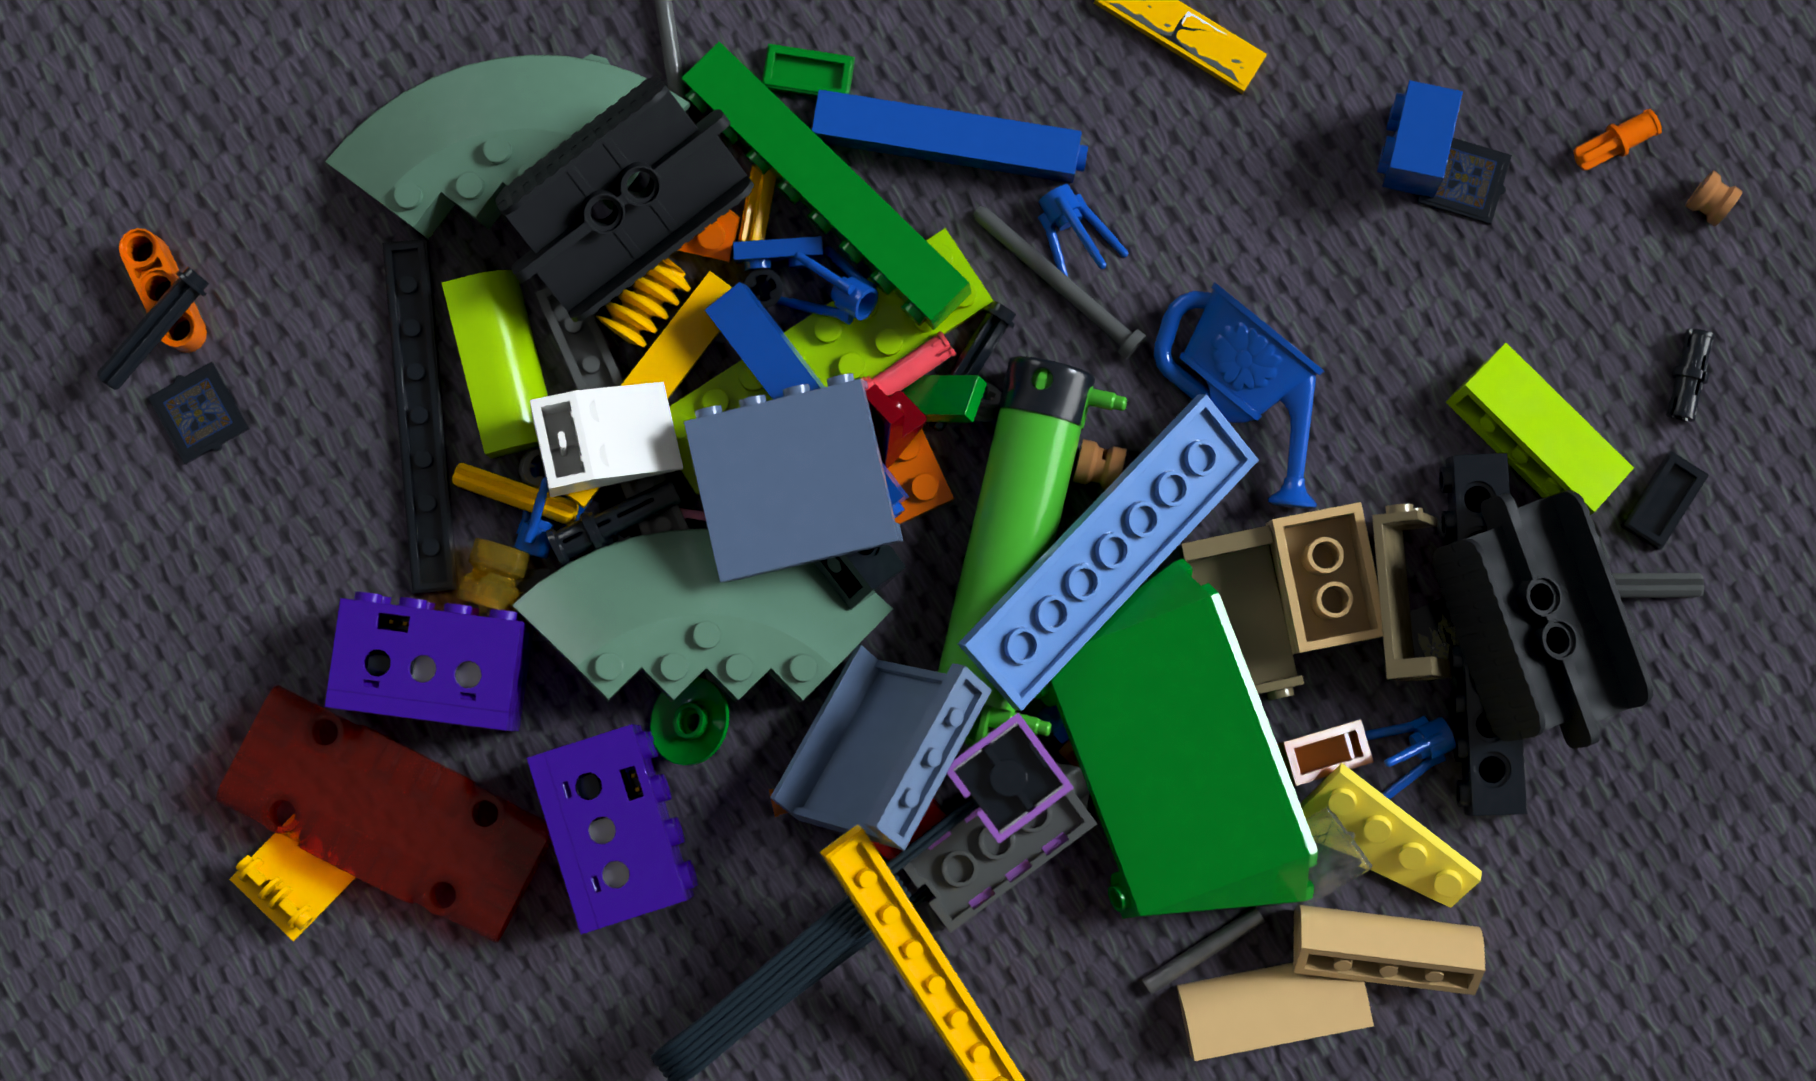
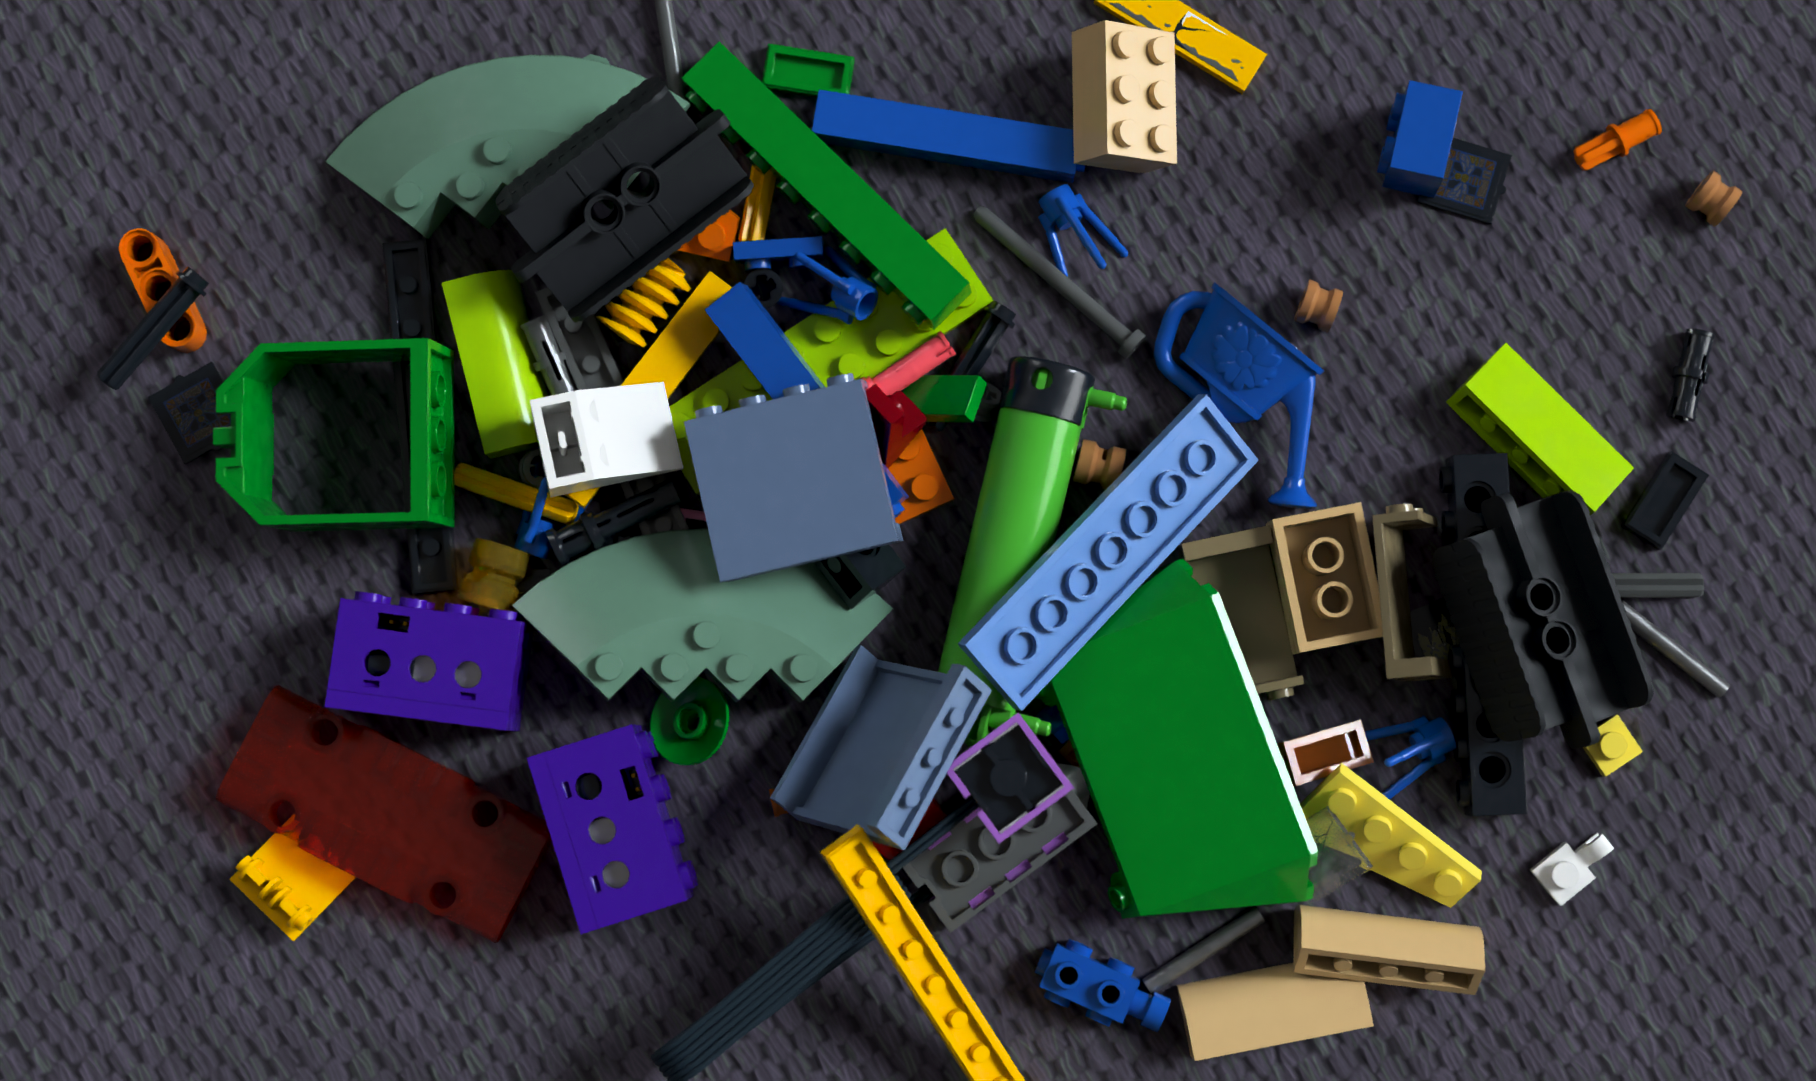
(251, 434): none -> green container
(536, 333): none -> dark grey pin
(1092, 979): none -> blue brick
(1124, 97): none -> tan brick
(1318, 306): none -> medium nougat wheel
(1566, 870): none -> white plate
(1614, 747): none -> light yellow plate
(1676, 653): none -> flat silver bar

